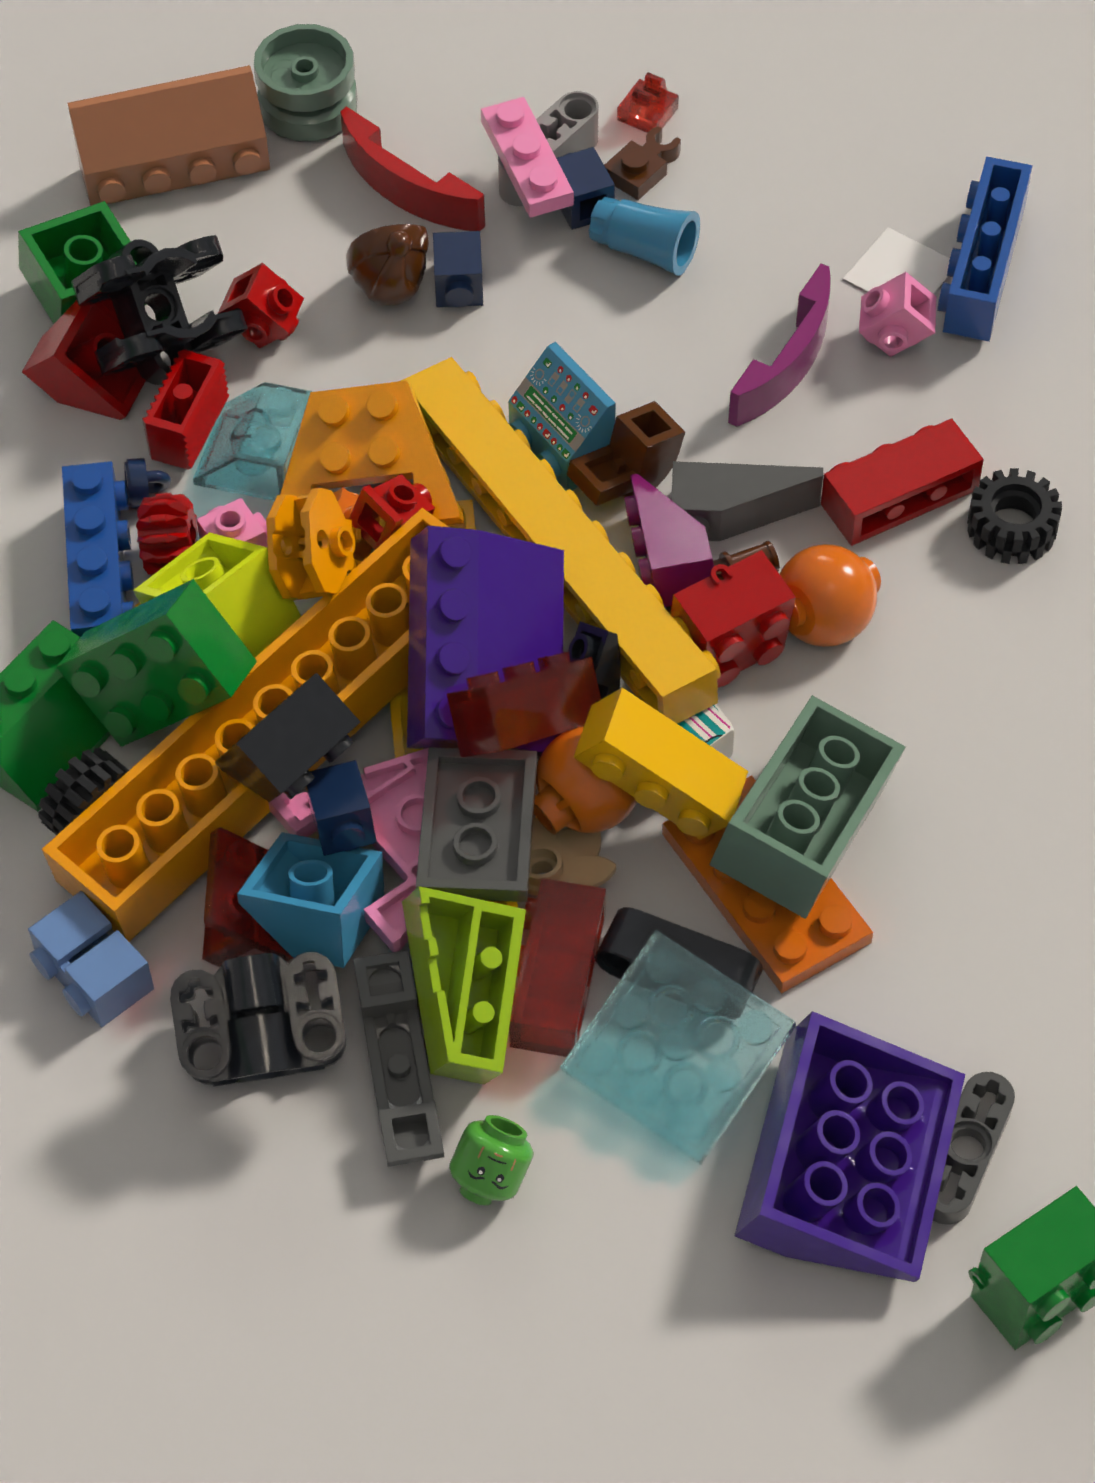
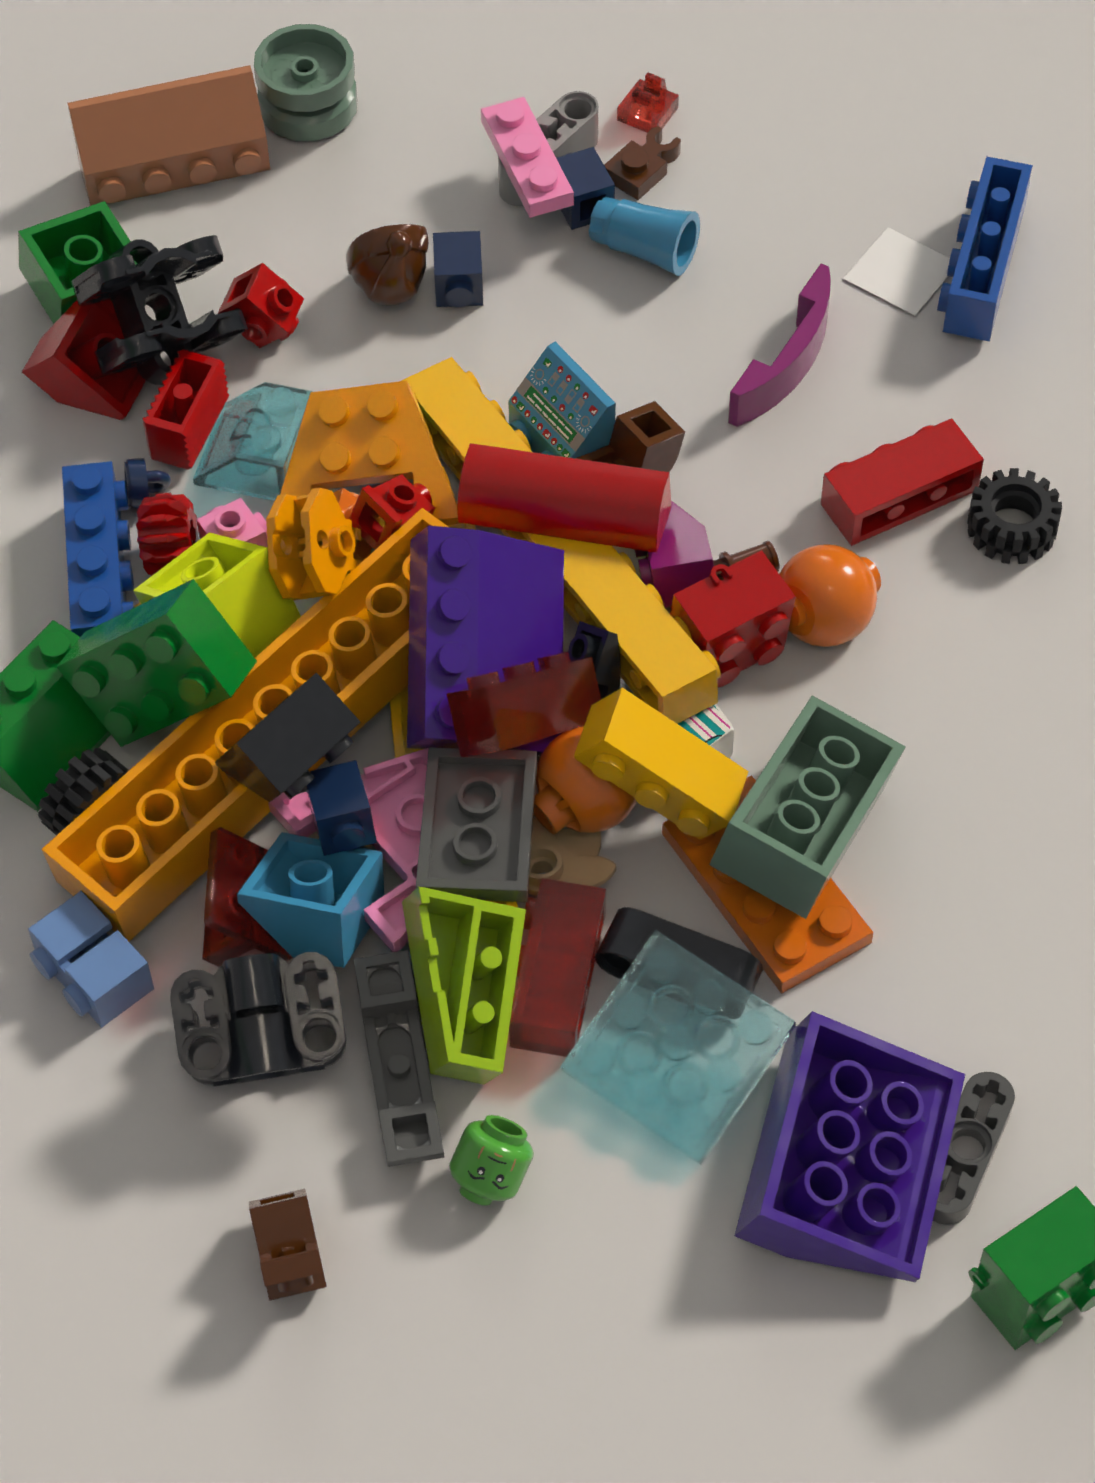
(287, 1244): none -> reddish brown brick
(443, 202): red slope -> none
(564, 497): none -> red brick
(743, 496): dark grey slope -> none
(897, 314): bright pink brick -> none

